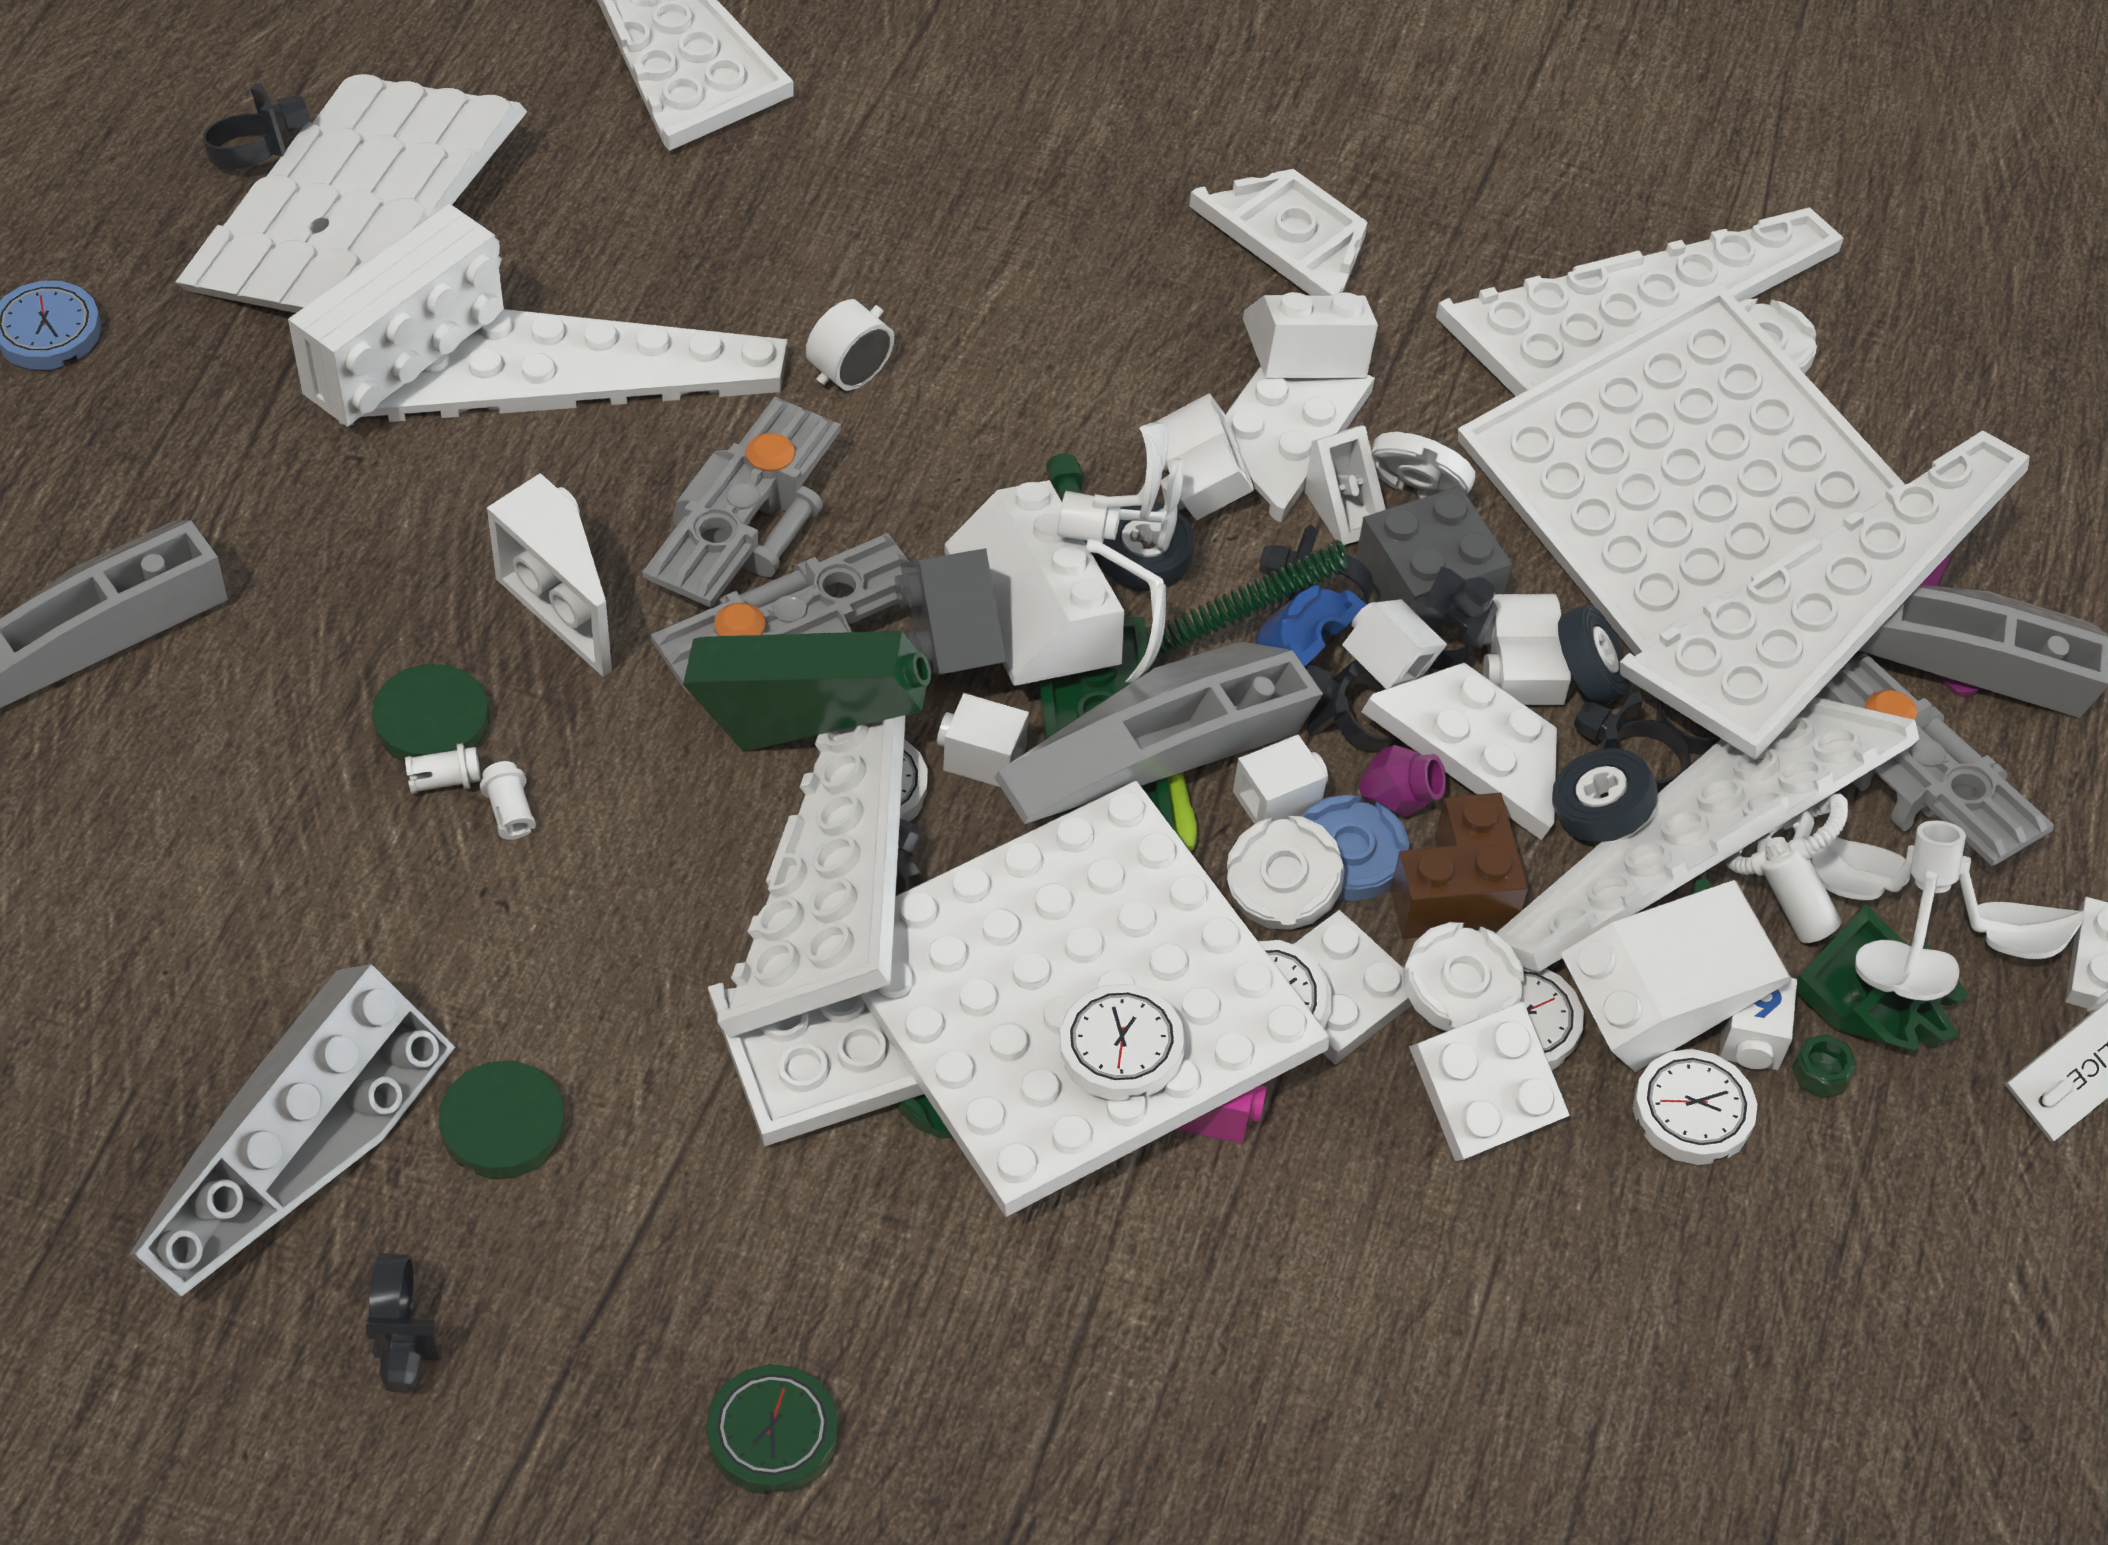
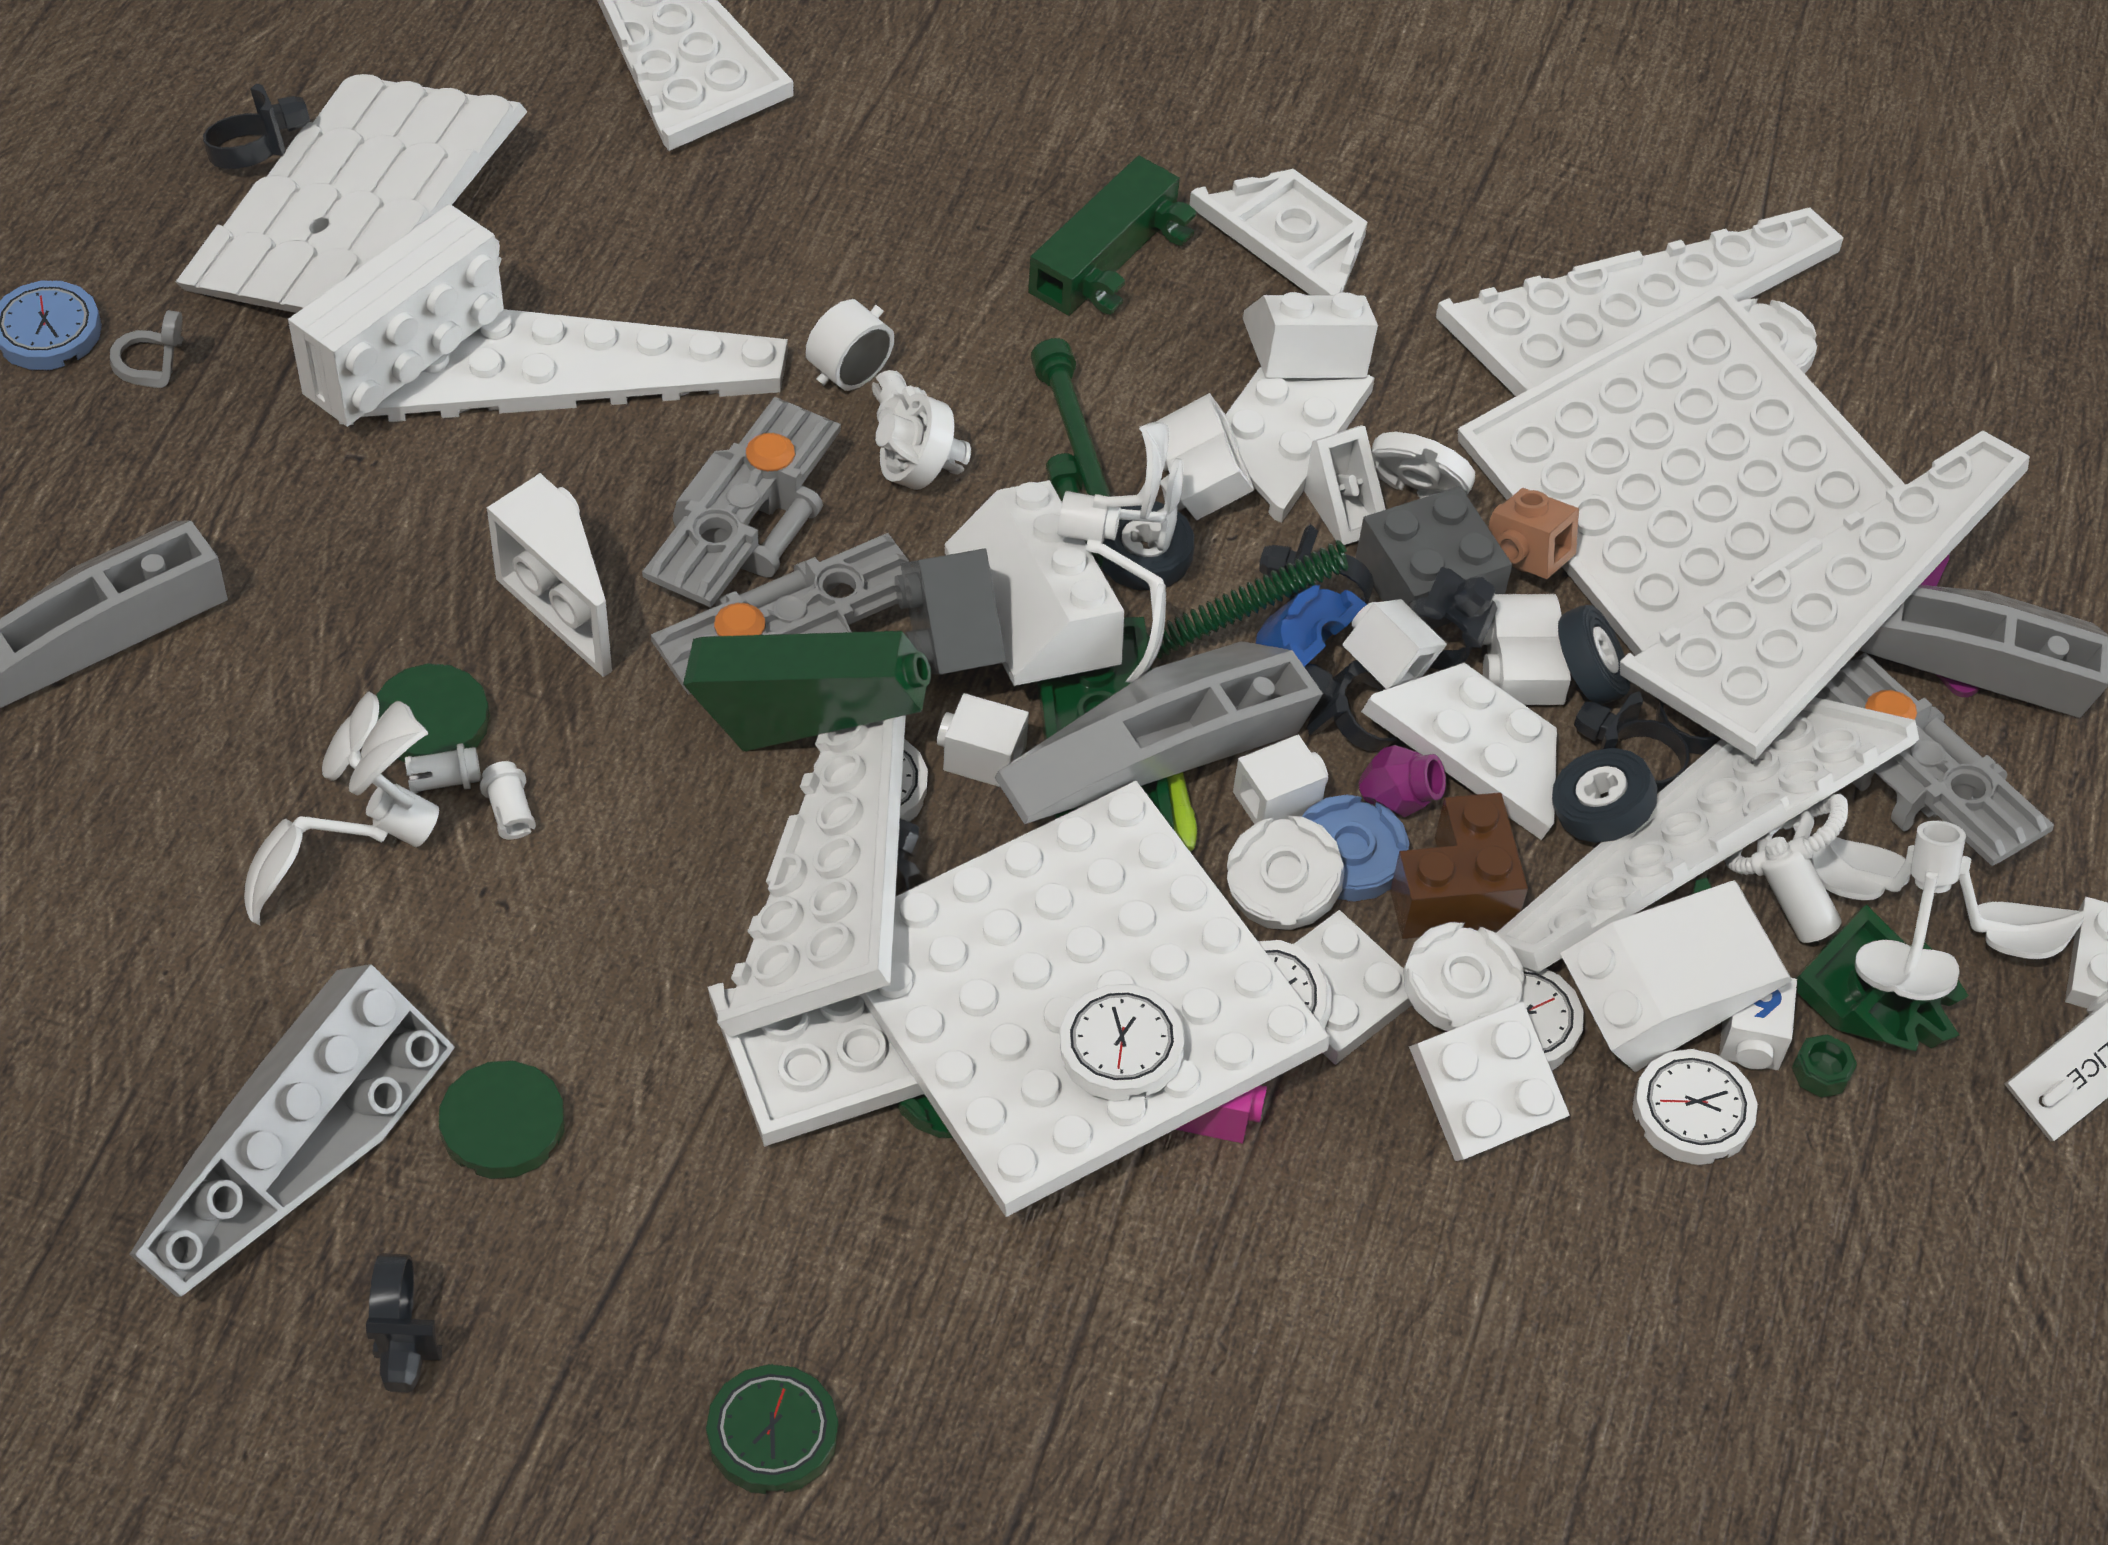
(169, 337): none -> light grey piece
(390, 806): none -> white plant
(909, 450): none -> white pin
(1055, 366): none -> dark green piece
(1104, 234): none -> dark green brick
(1536, 531): none -> nougat brick

